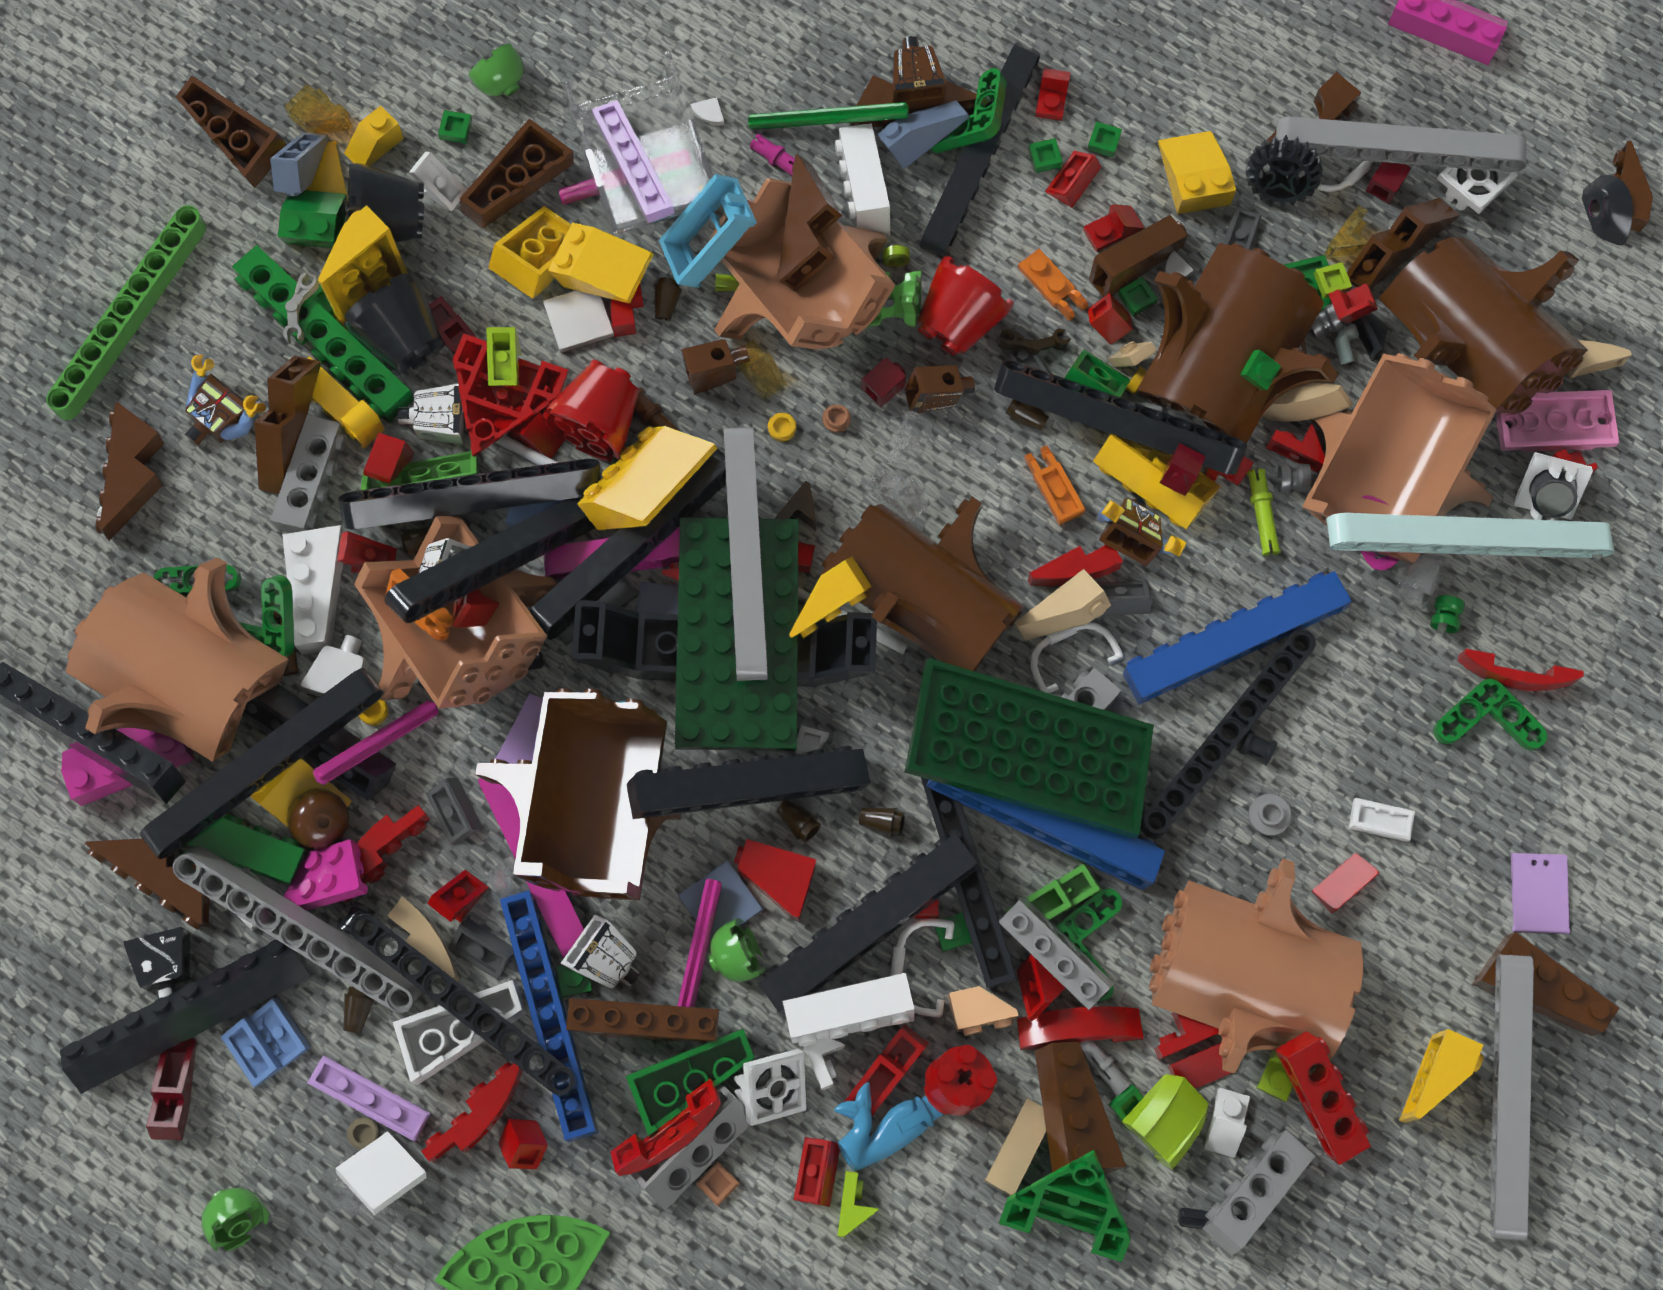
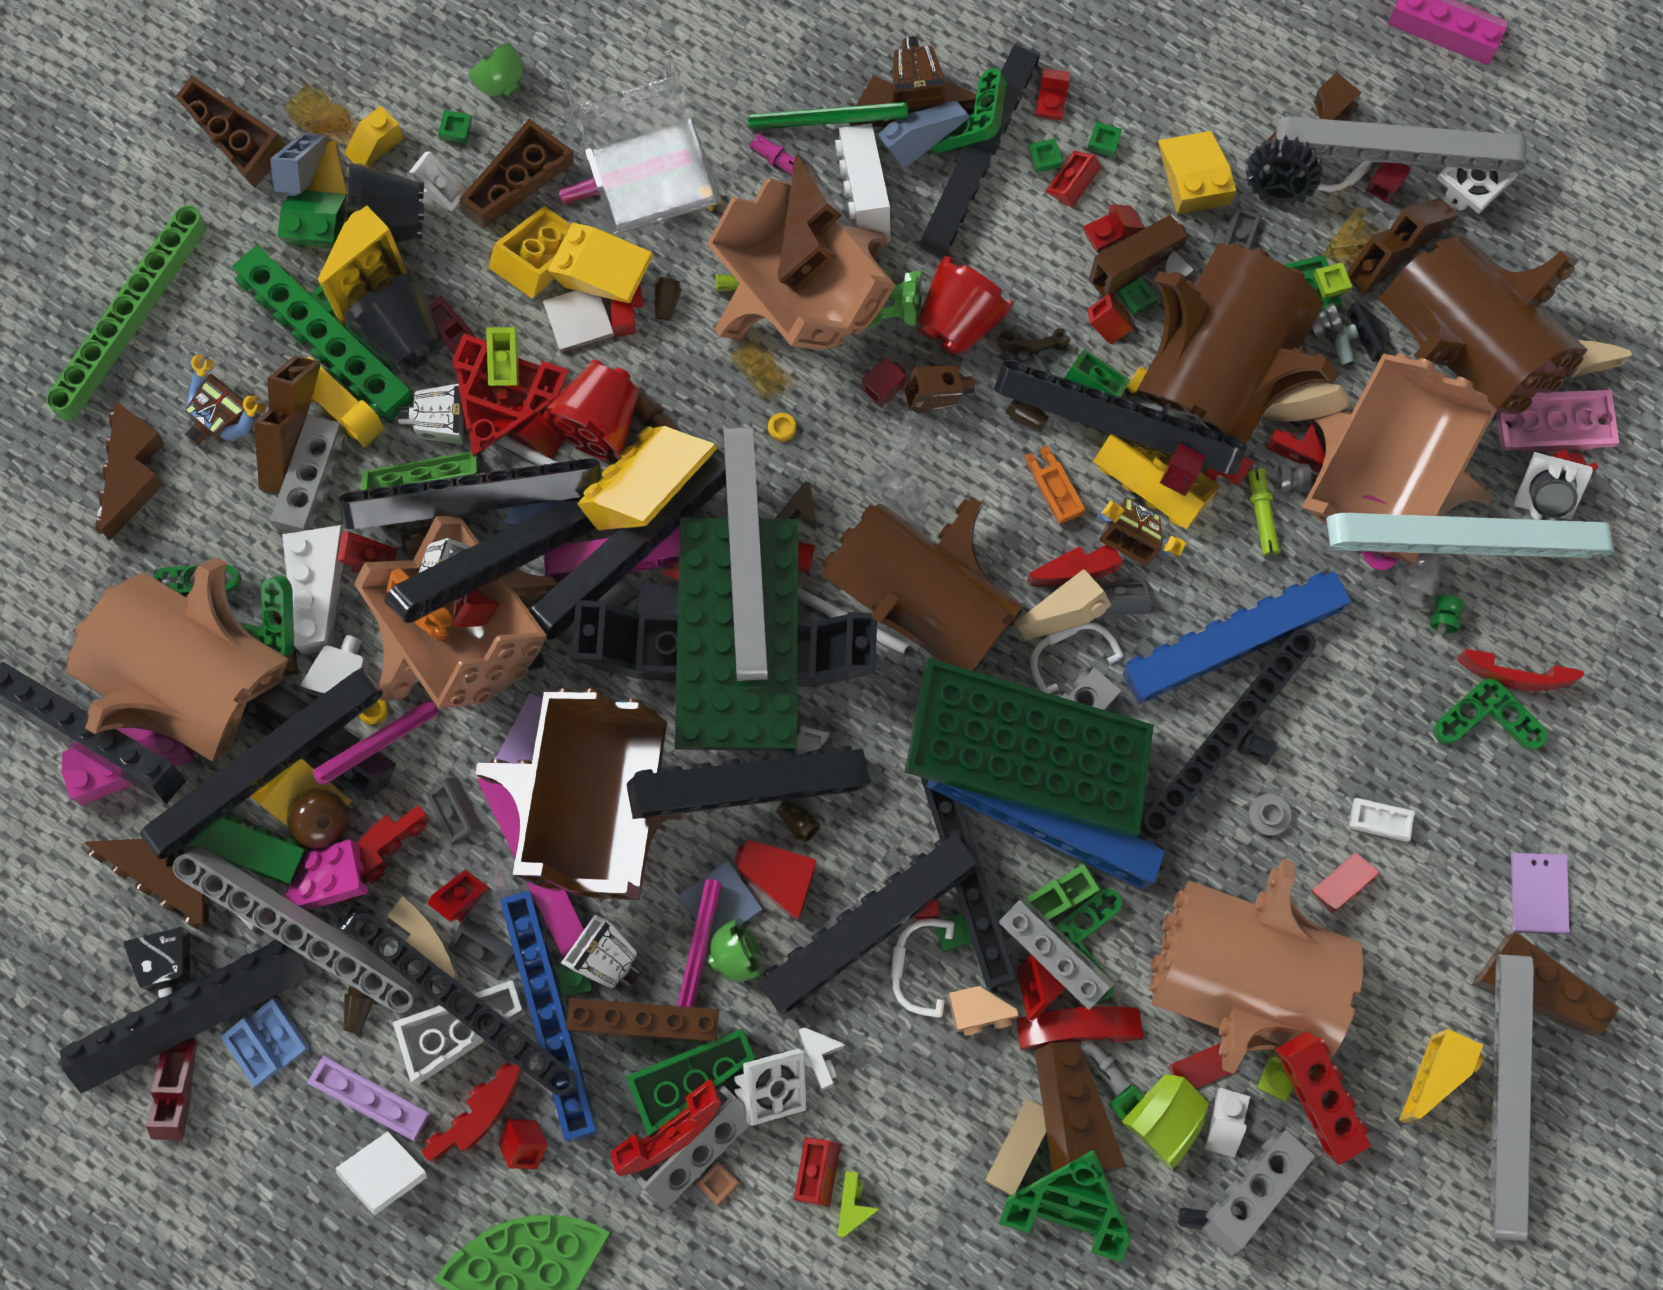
(226, 1217): bright green cylinder -> none
(293, 306): light grey piece -> none
(362, 1132): dark tan tile -> none
(387, 458): red slope -> none
(633, 161): lavender plate -> none
(675, 242): medium azure door -> none
(708, 111): white tile -> none
(712, 364): reddish brown torso -> none
(833, 589): yellow slope -> none
(836, 418): nougat plate -> none
(849, 1009): white wedge -> none
(883, 820): dark brown cone -> none
(891, 1066): red slope -> none
(893, 1133): dark azure piece -> none
(896, 256): lime tile -> none
(970, 1069): red brick -> none
(1051, 283): orange hinge -> none
(1132, 354): tan plate -> none
(1191, 1034): red slope -> none
(1260, 370): green plate -> none
(1353, 303): red panel -> none
(1615, 212): black piece -> none
(1632, 174): reddish brown slope -> none

